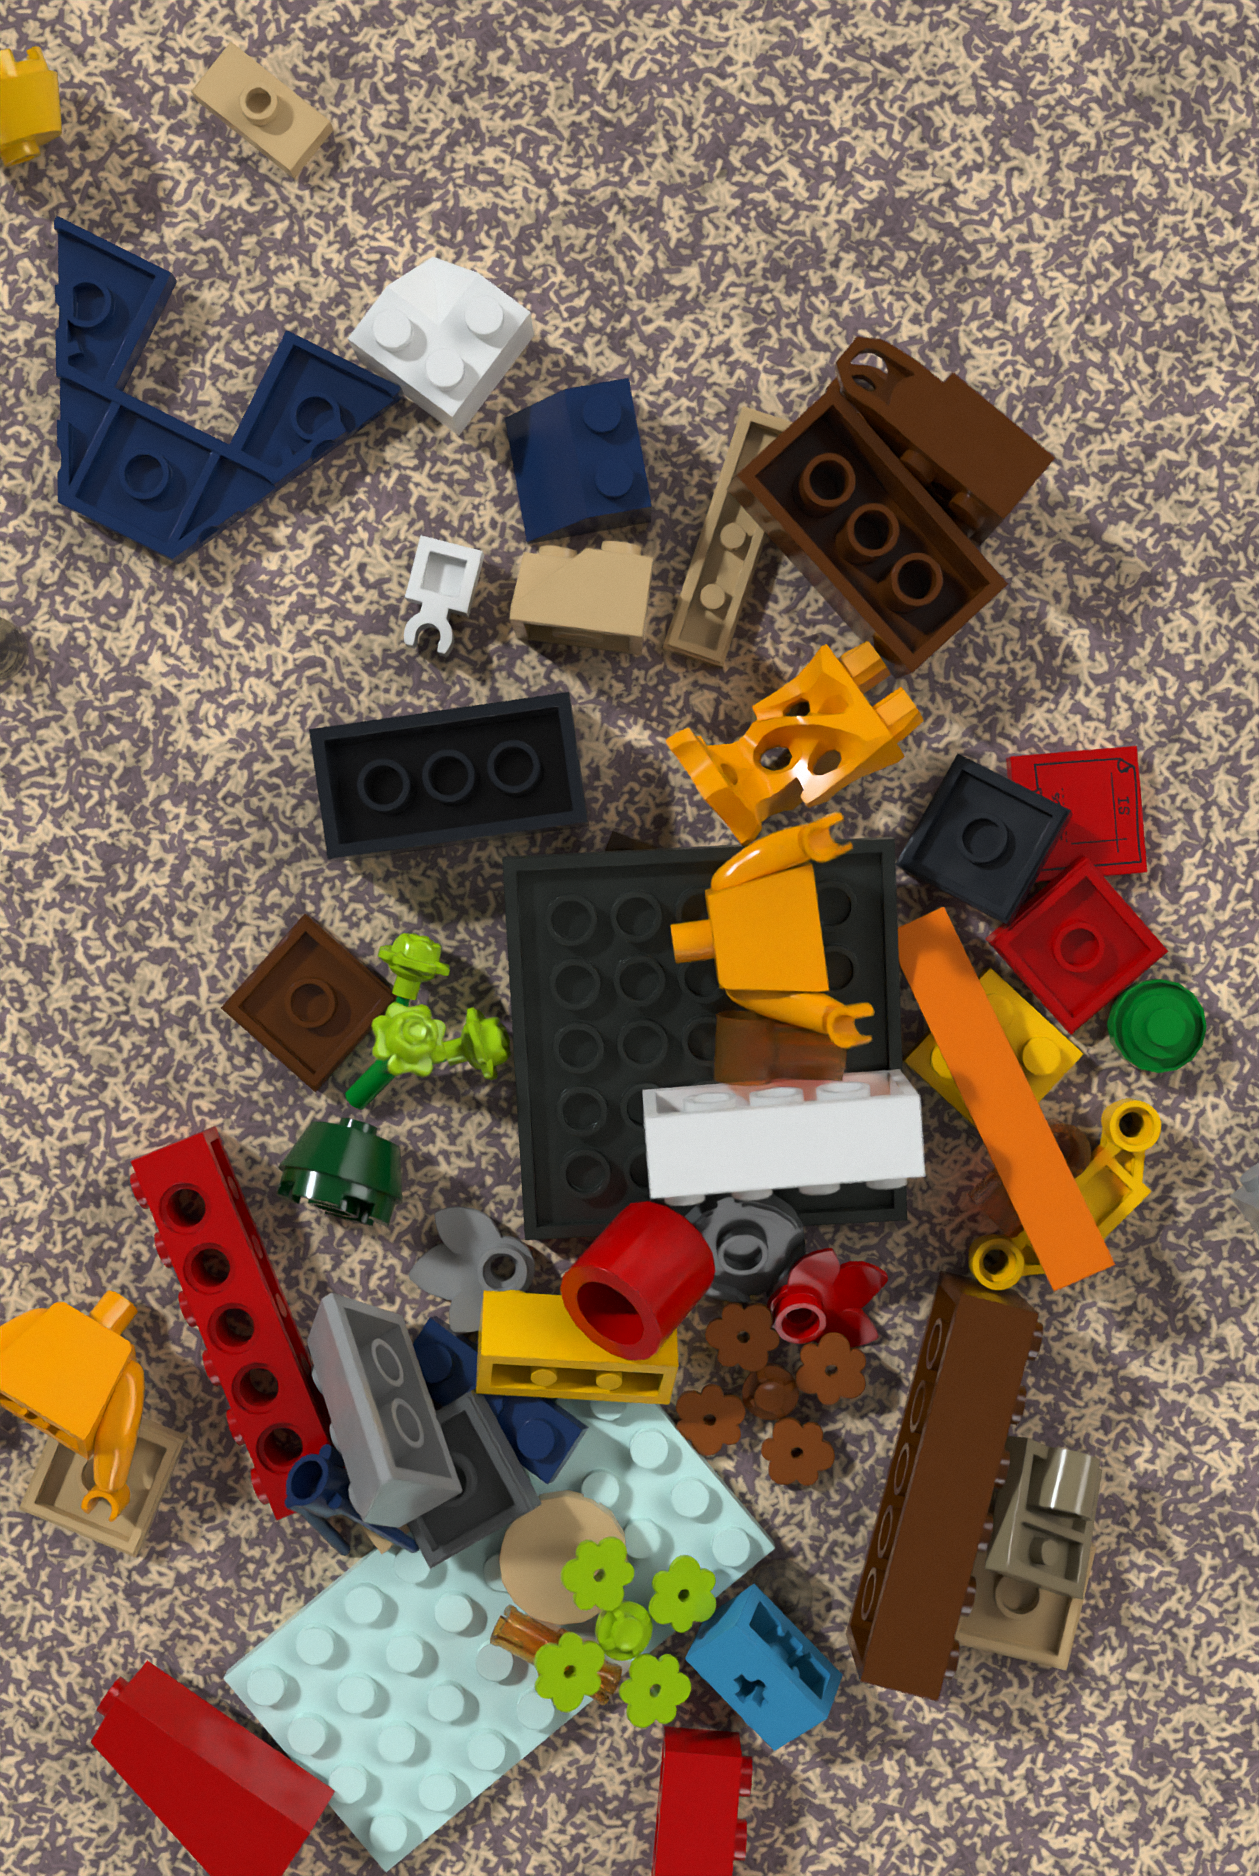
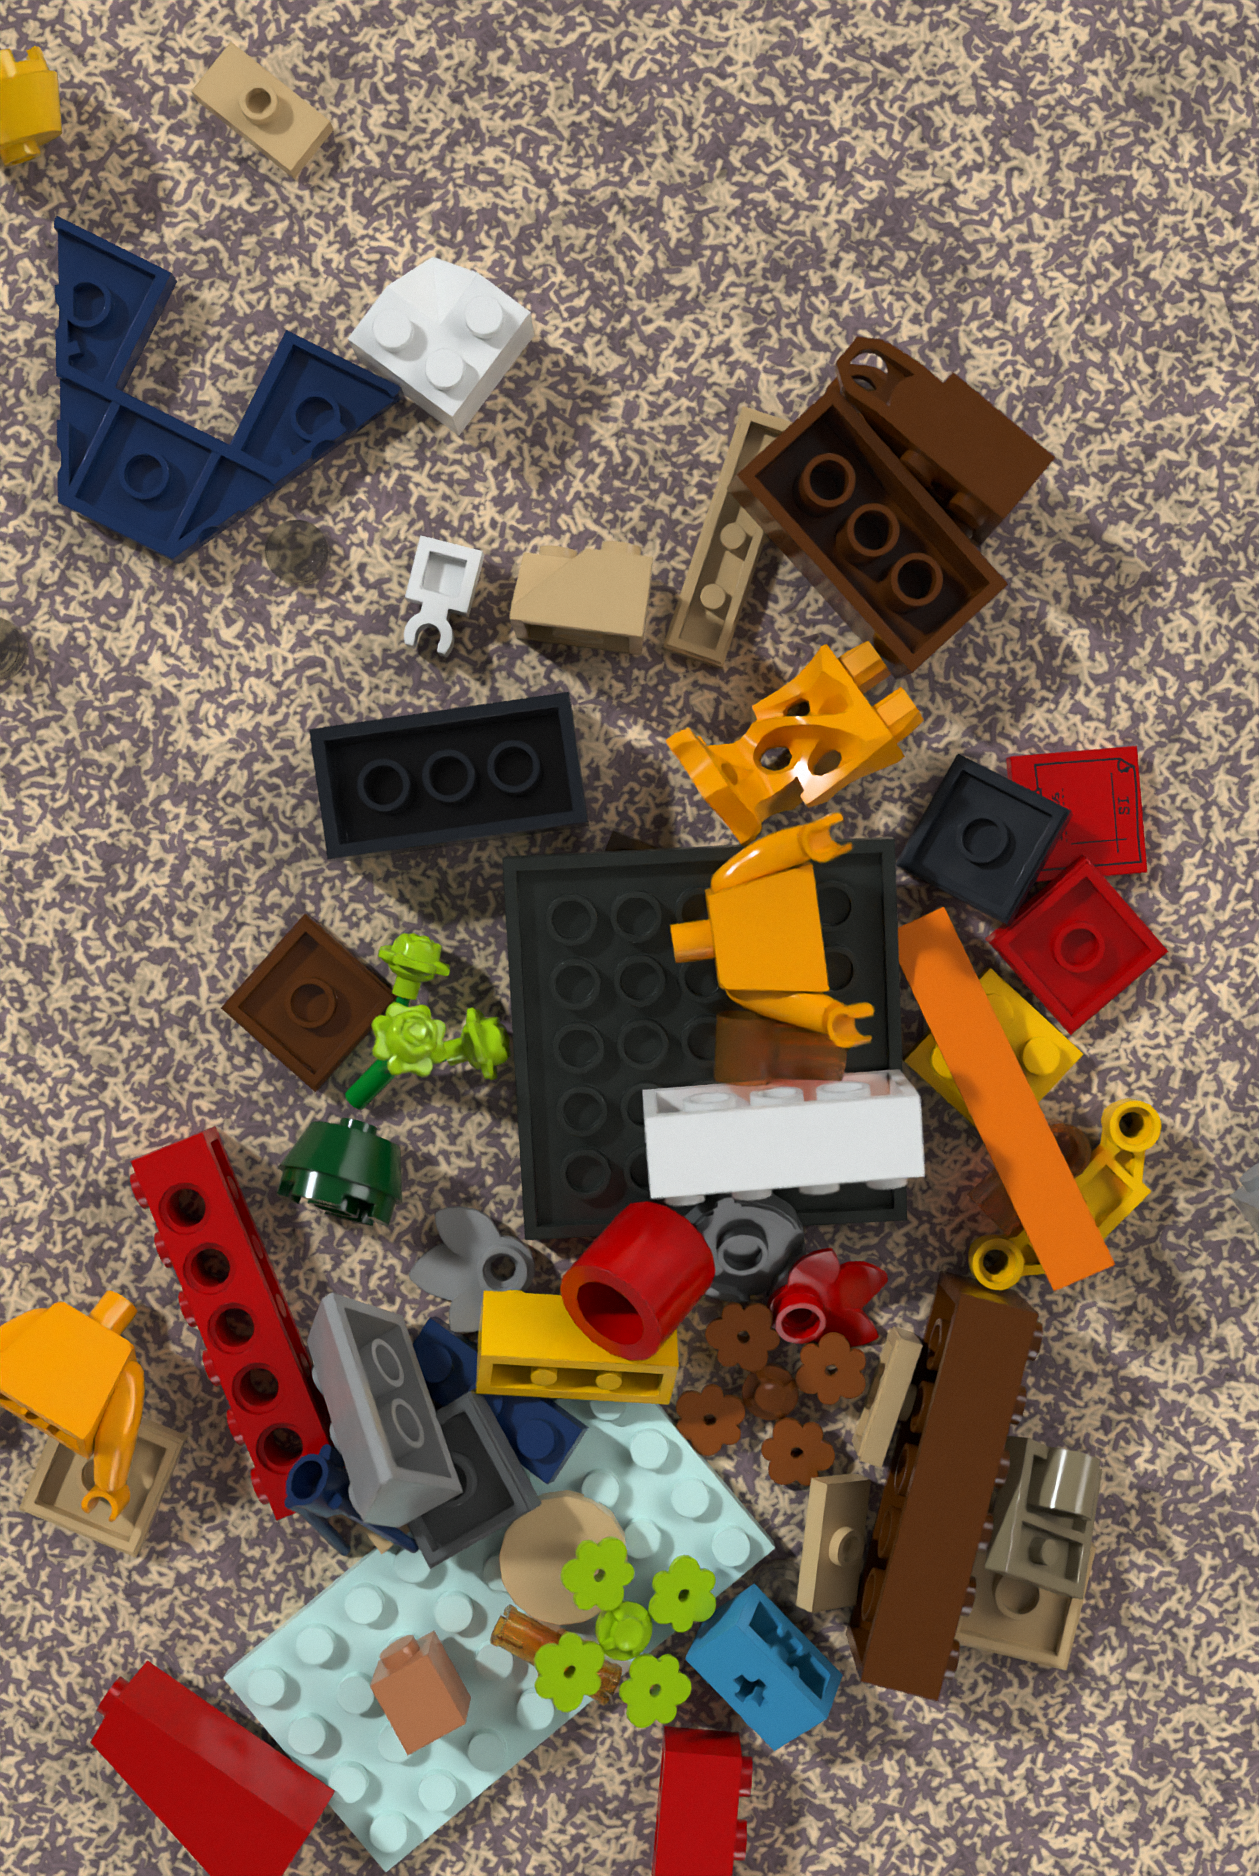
(298, 553): none -> clear smoke tile
(420, 1691): none -> nougat brick
(579, 462): dark blue slope -> none
(833, 1542): none -> tan plate
(888, 1397): none -> tan plate
(1156, 1025): green plate -> none

